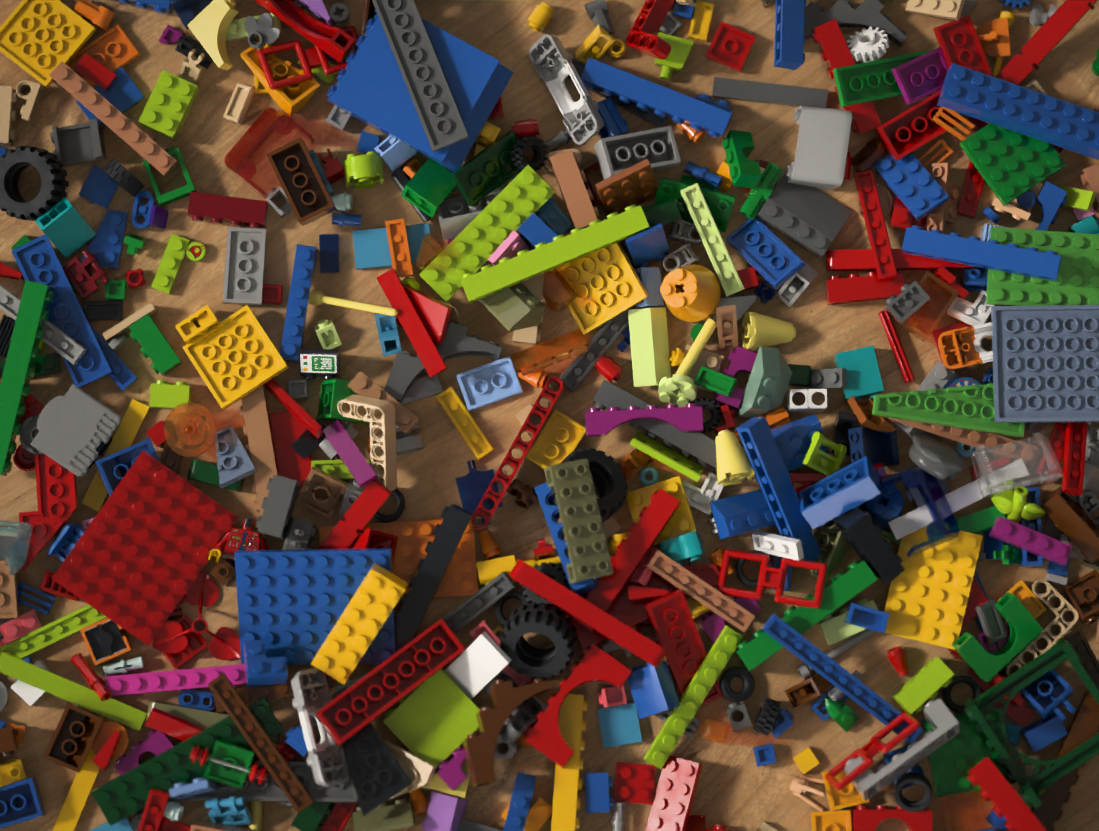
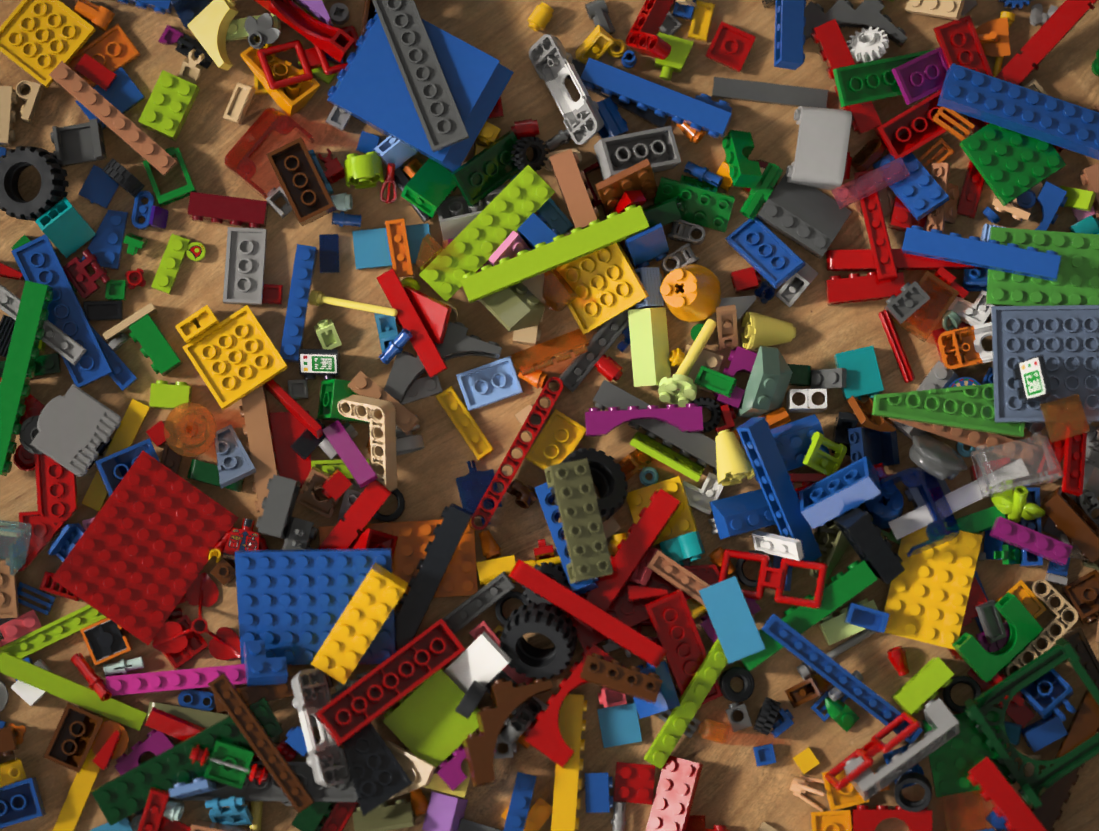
(335, 485): none -> red brick
(389, 179): none -> red piece
(395, 346): none -> blue pin
(471, 699): none -> black tyre
(621, 679): none -> reddish brown brick
(628, 63): none -> blue pin
(630, 198): none -> red slope
(712, 239): yellowish green tile -> none
(732, 619): none -> dark azure tile
(870, 183): none -> clear pink plate
(950, 319): none -> sand green tile
(1032, 380): none -> slope
(1064, 418): none -> clear orange plate

